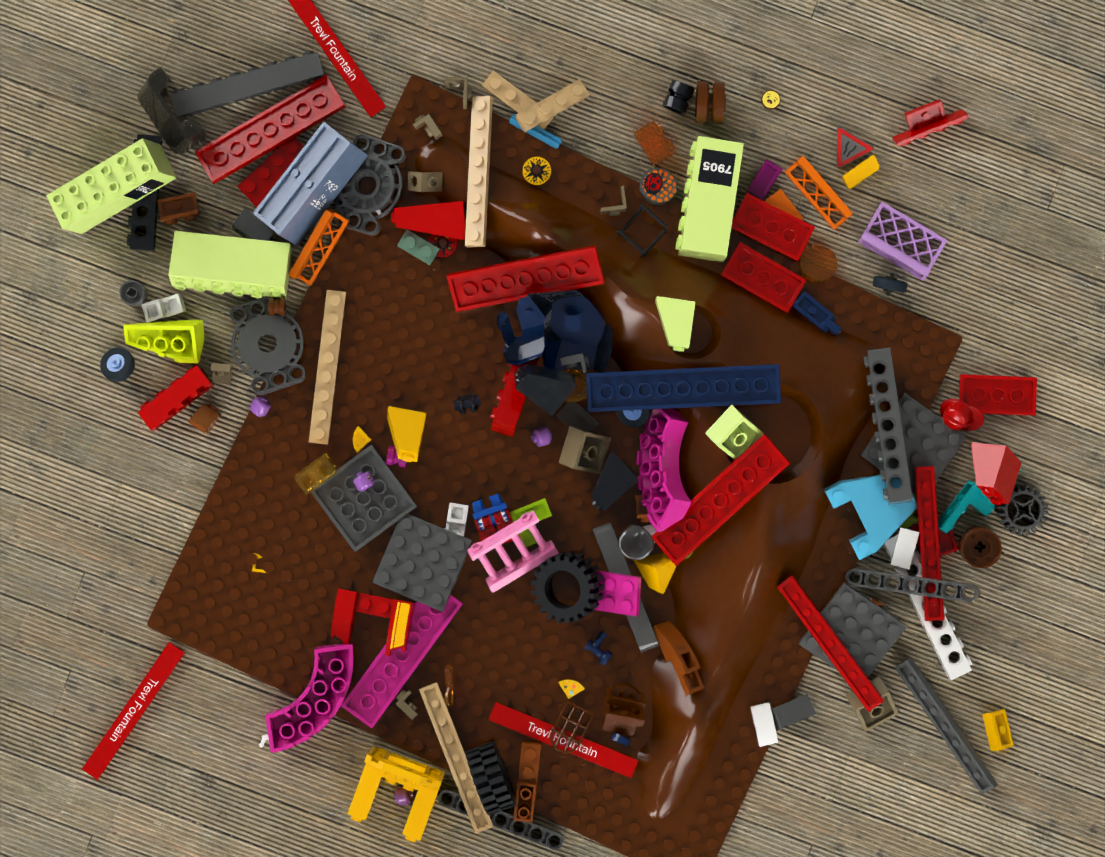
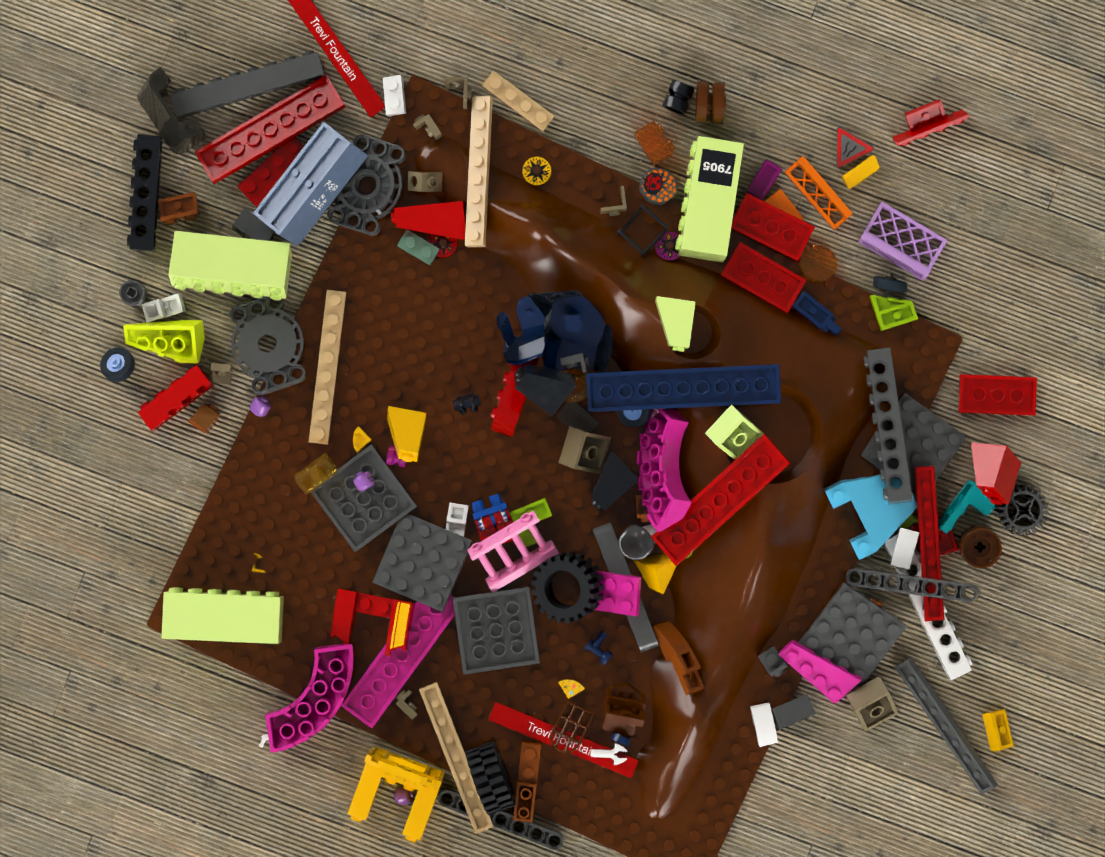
(111, 186): yellowish green brick -> none
(133, 710): red tile -> none
(222, 616): none -> yellowish green brick
(277, 306): reddish brown wheel -> none
(312, 243): orange fence -> none
(394, 95): none -> white plate
(448, 696): clear orange piece -> none
(496, 630): none -> dark grey plate
(518, 278): red plate -> none
(539, 133): dark azure axle -> none
(541, 436): medium lavender piece -> none
(552, 105): tan plate -> none
(610, 754): none -> white bar
(666, 246): none -> piece
(770, 100): light yellow tile -> none
(772, 662): none -> dark grey bracket
(819, 671): none -> dark pink wing
(830, 643): red tile -> none
(892, 311): none -> lime wing
(961, 415): red piece -> none

